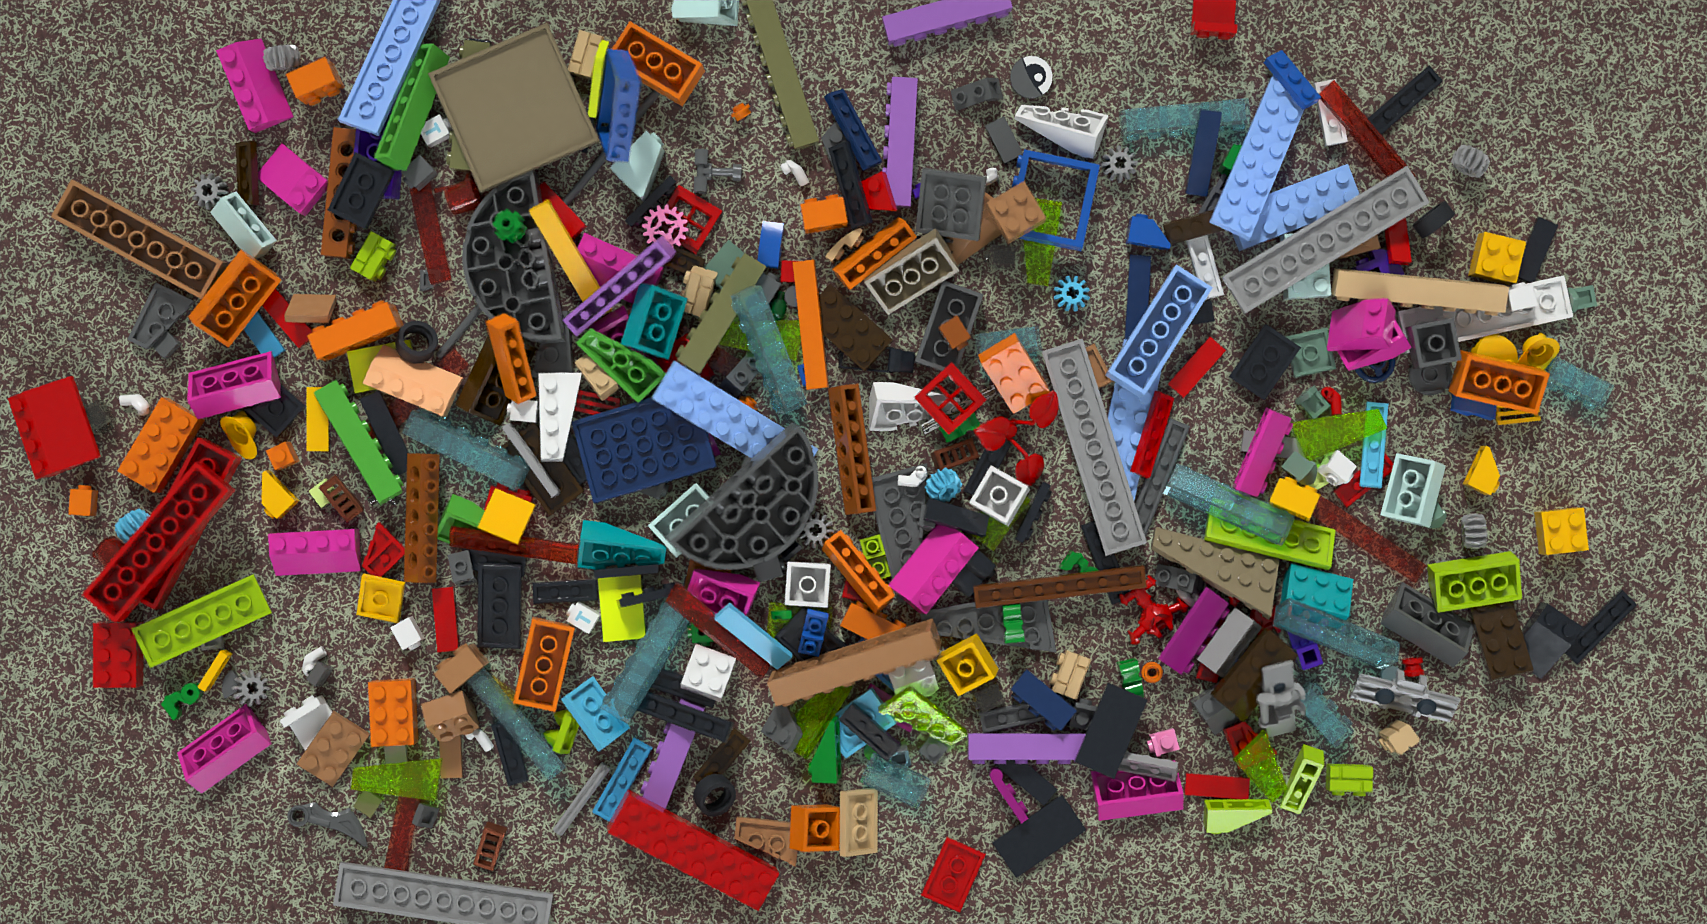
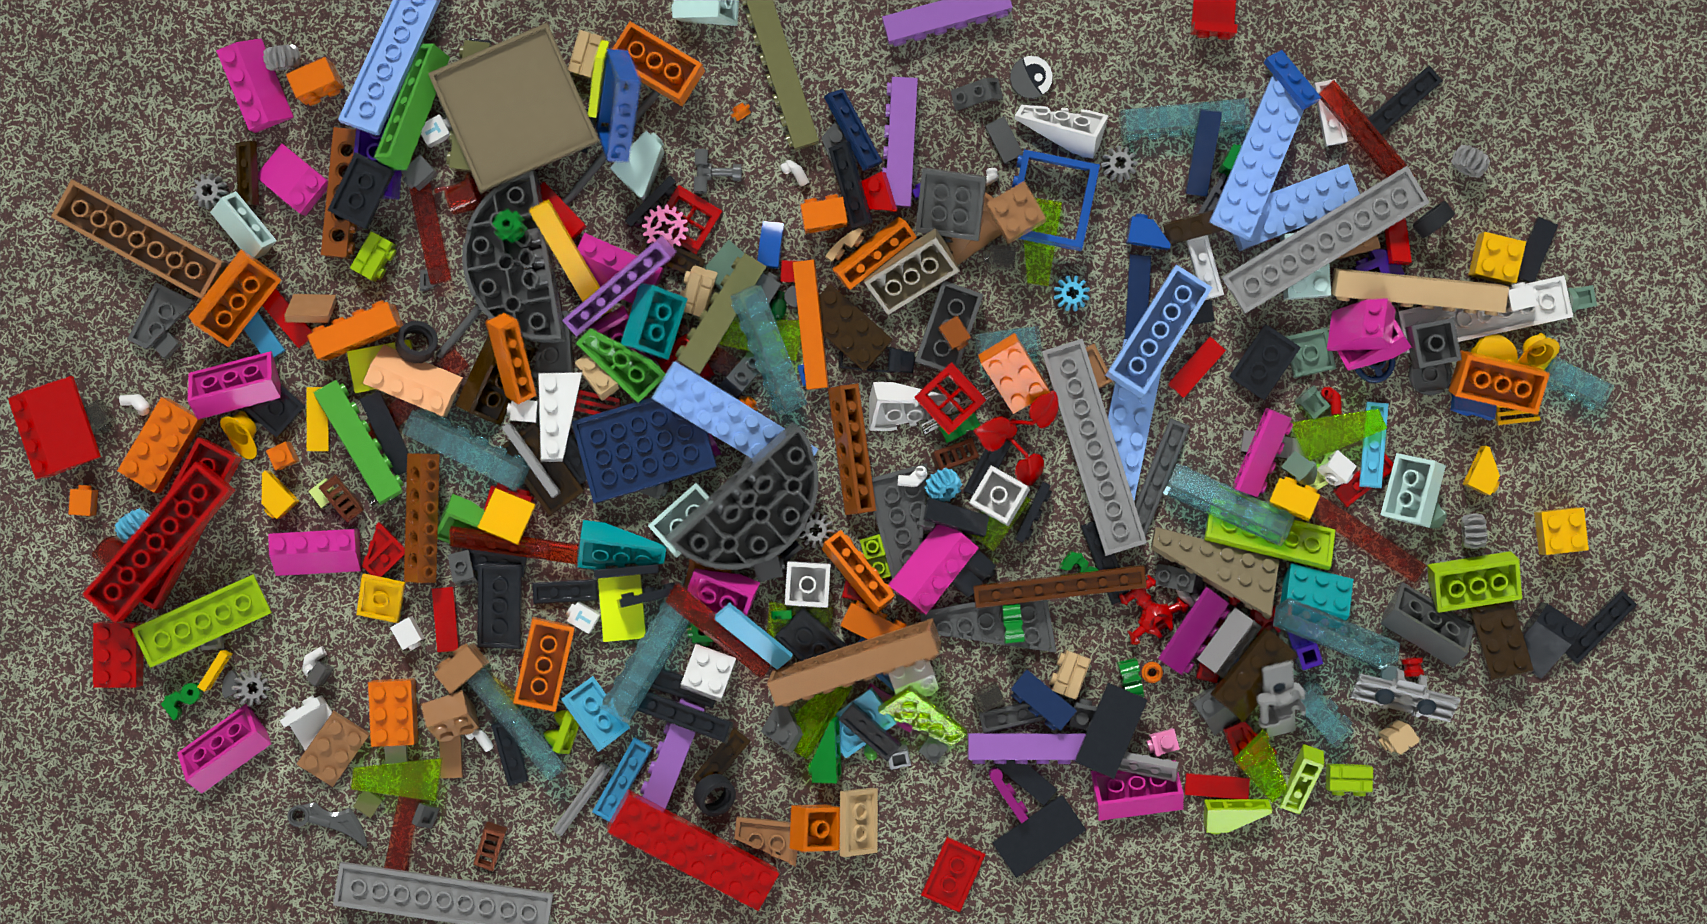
(813, 632): blue slope -> none
(895, 780): clear light blue brick -> none
(967, 664): yellow brick -> none
(1152, 434): red tile -> none

